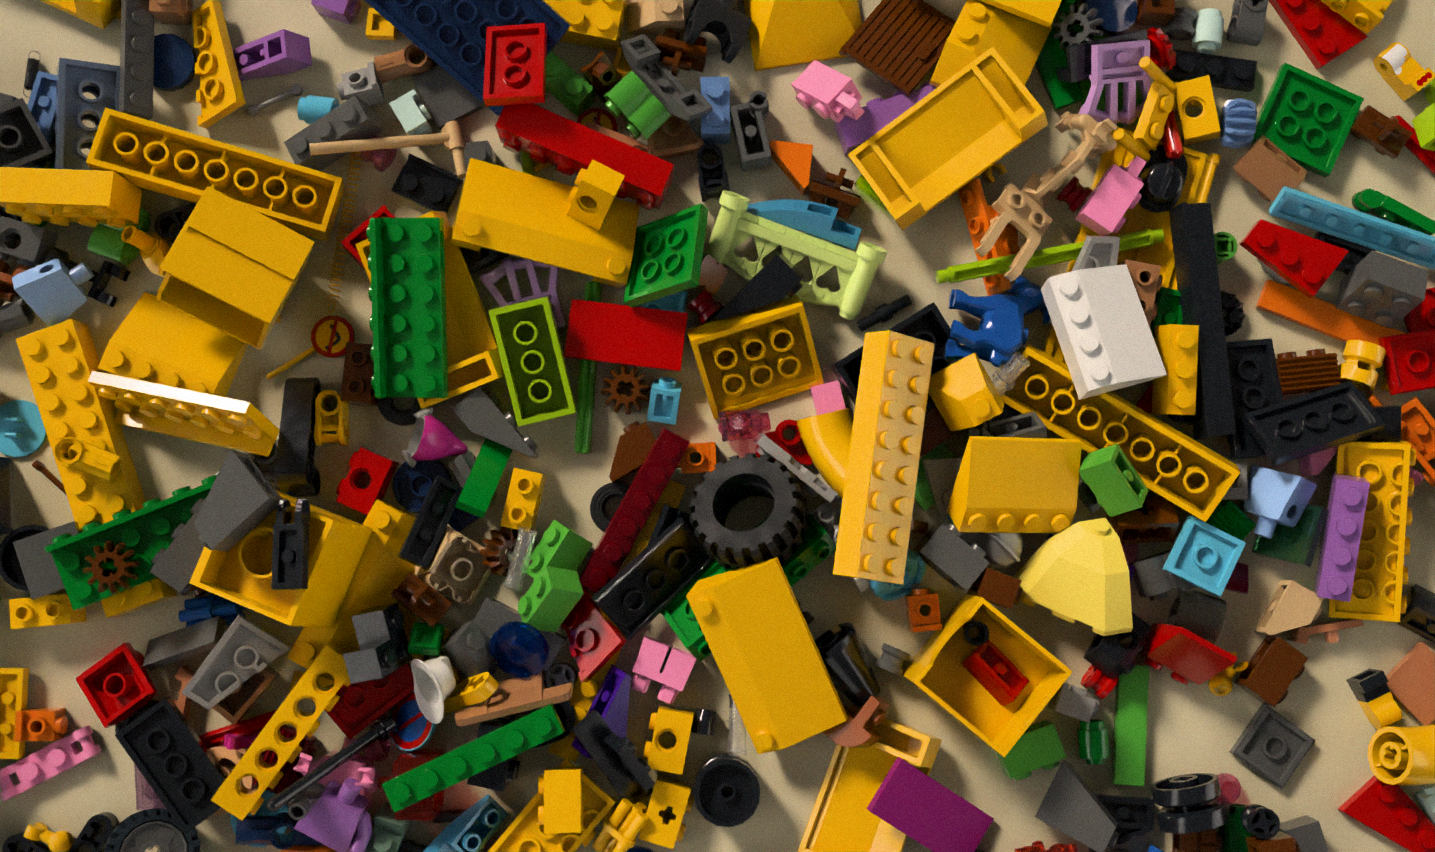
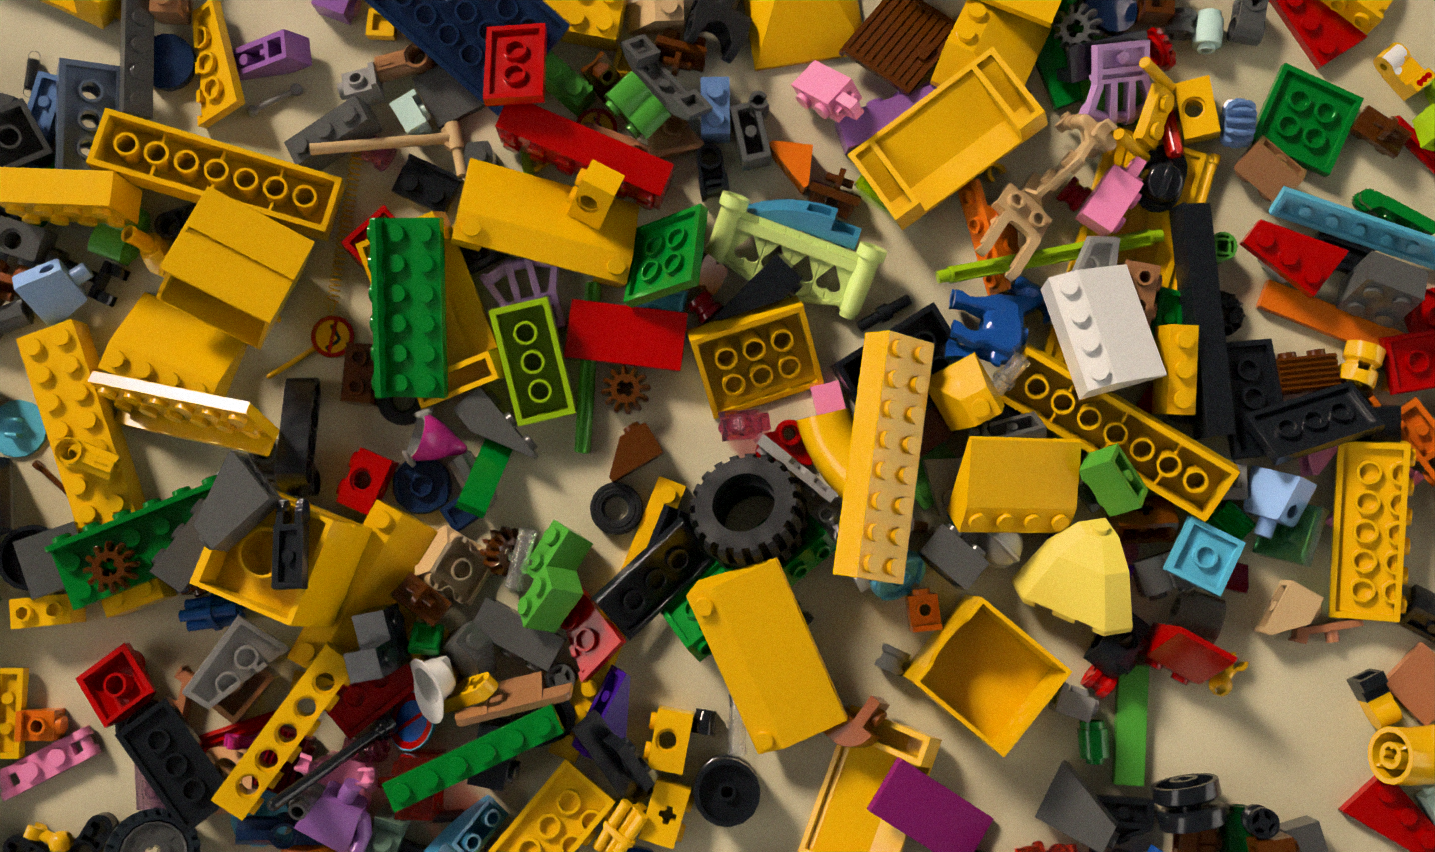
(184, 643): dark grey tile -> none
(314, 107): medium azure brick -> none
(331, 421): yellow piece -> none
(430, 522): black plate -> none
(519, 649): clear blue tile -> none
(523, 499): yellow brick -> none
(562, 799): yellow brick -> none
(634, 510): dark red plate -> none
(650, 662): bright pink hips -> none
(664, 400): medium azure bracket -> none
(707, 461): orange brick -> none
(848, 664): black cone -> none
(982, 636): black hose -> none
(995, 672): red slope -> none
(997, 588): reddish brown brick -> none
(1035, 749): bright green brick -> none
(1222, 70): black plate -> none
(1230, 788): clear pink plate -> none
(1272, 670): reddish brown brick -> none
(1272, 746): dark grey tile -> none
(1341, 537): medium lavender brick -> none

